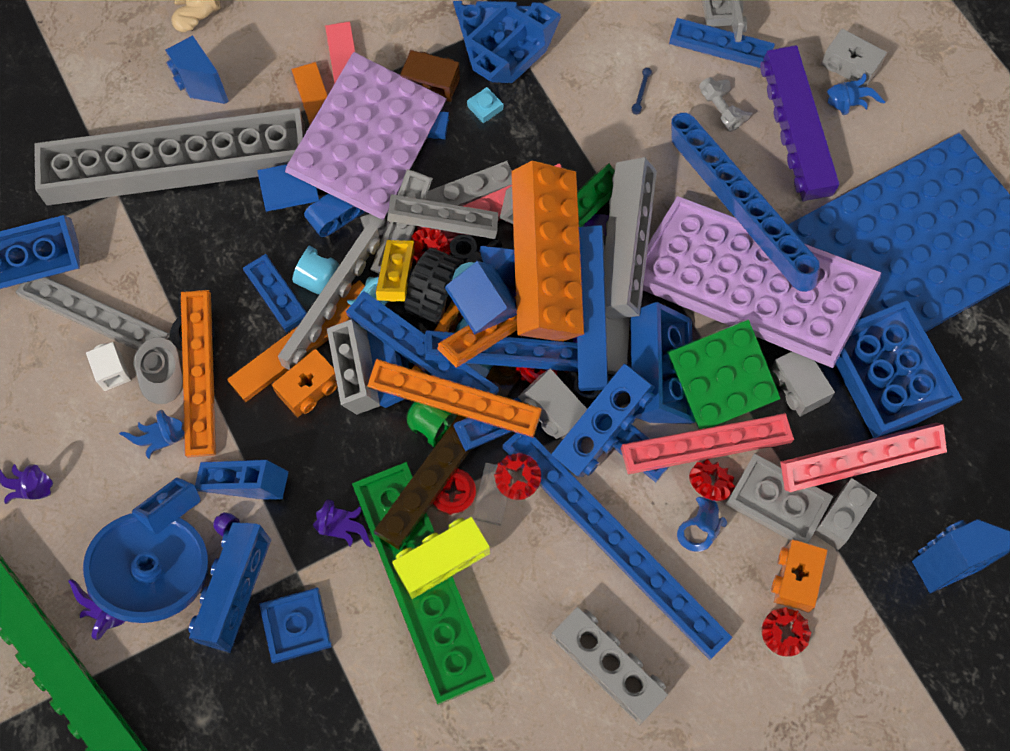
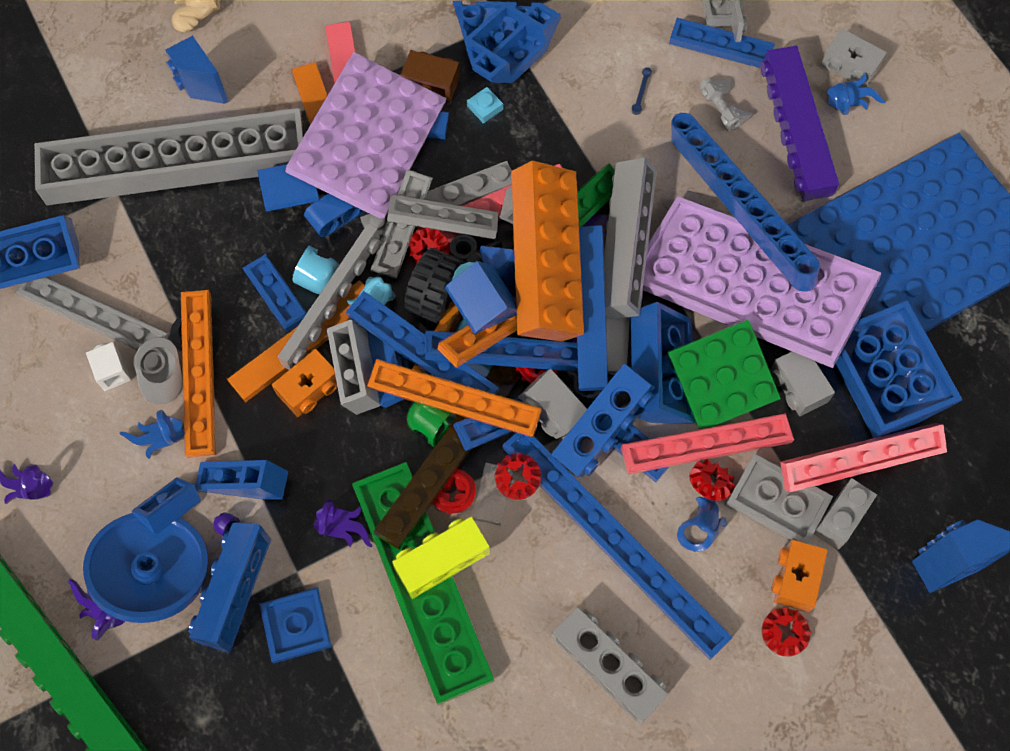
(395, 270): yellow plate -> none

